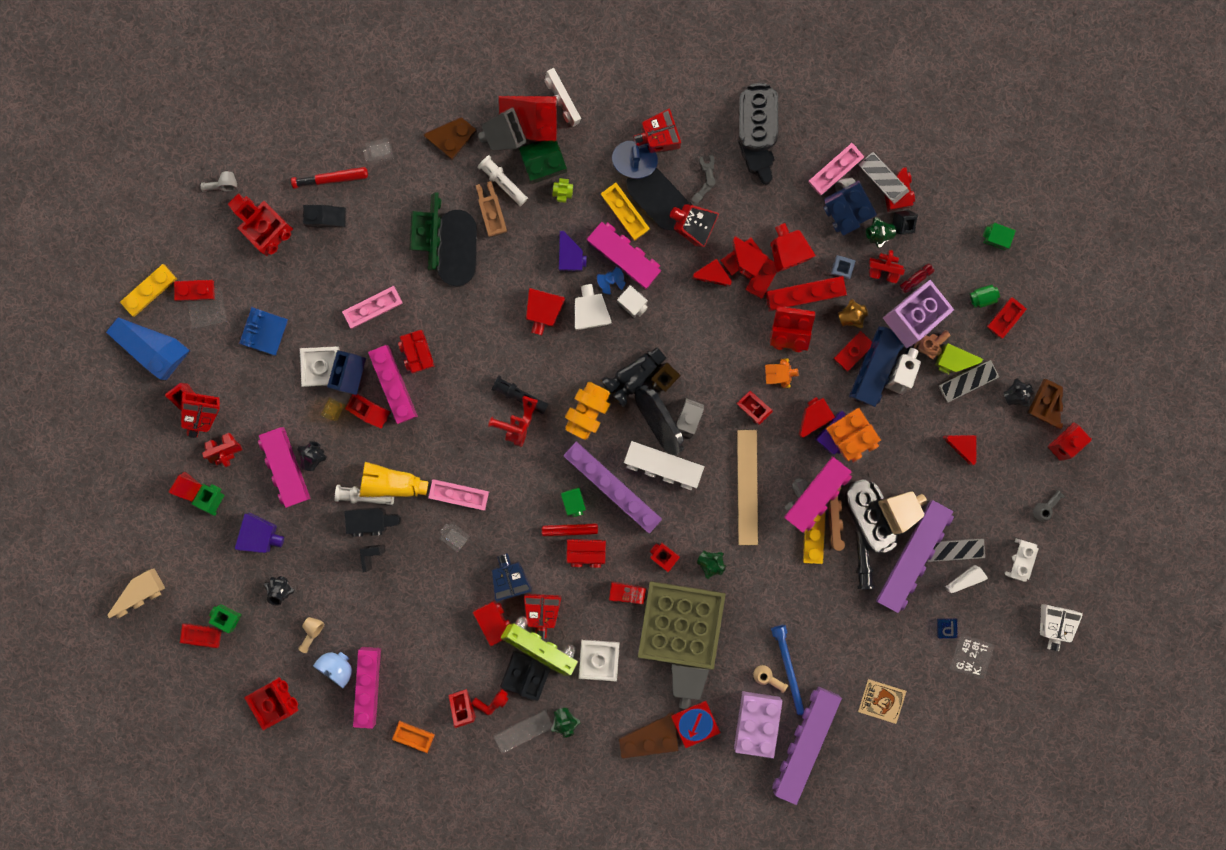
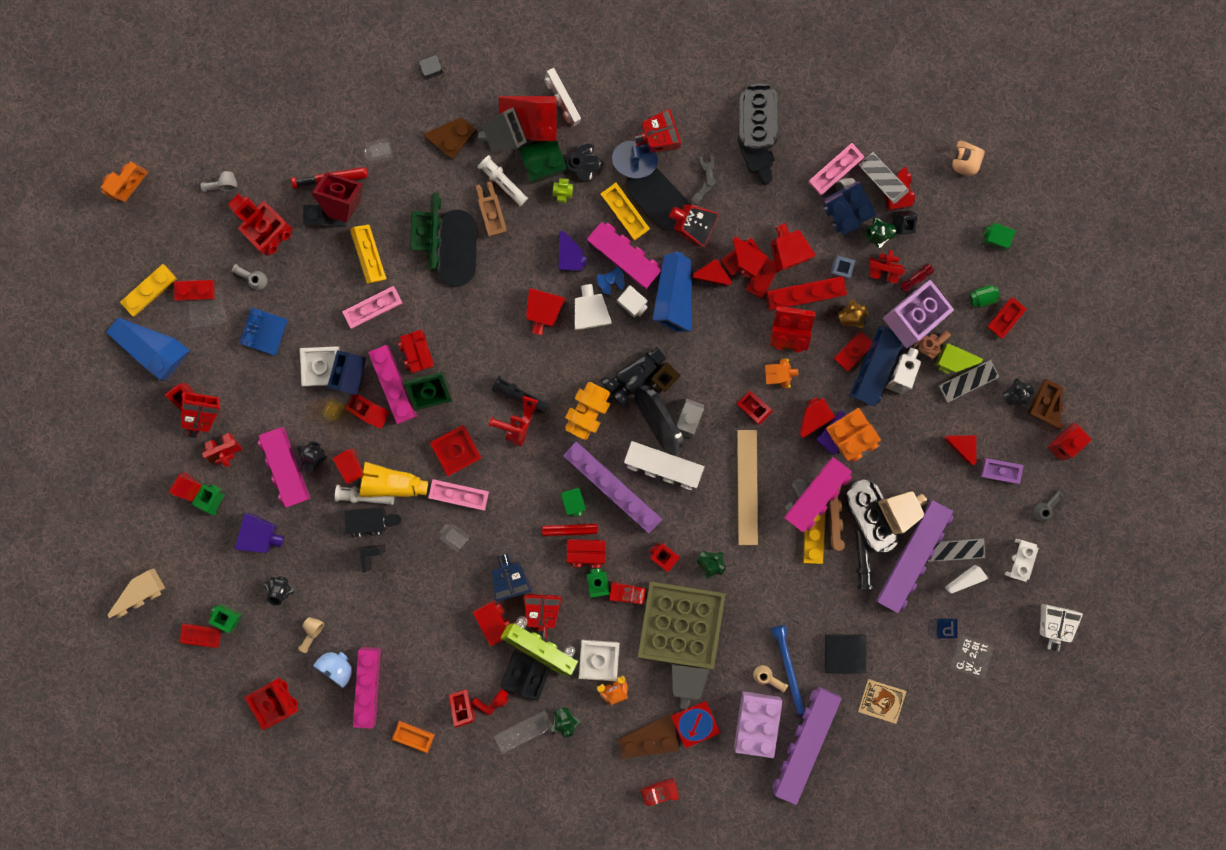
(122, 186): none -> orange plate
(249, 276): none -> light grey bar
(338, 196): none -> dark red slope
(349, 465): none -> red slope
(368, 254): none -> yellow plate
(428, 391): none -> dark green slope
(431, 67): none -> slope
(455, 450): none -> red plate
(586, 162): none -> black plate
(601, 590): none -> green brick
(614, 693): none -> orange piece
(660, 792): none -> red leg
(674, 294): none -> blue slope
(845, 653): none -> black slope
(974, 162): none -> light nougat helmet
(1002, 470): none -> medium lavender plate

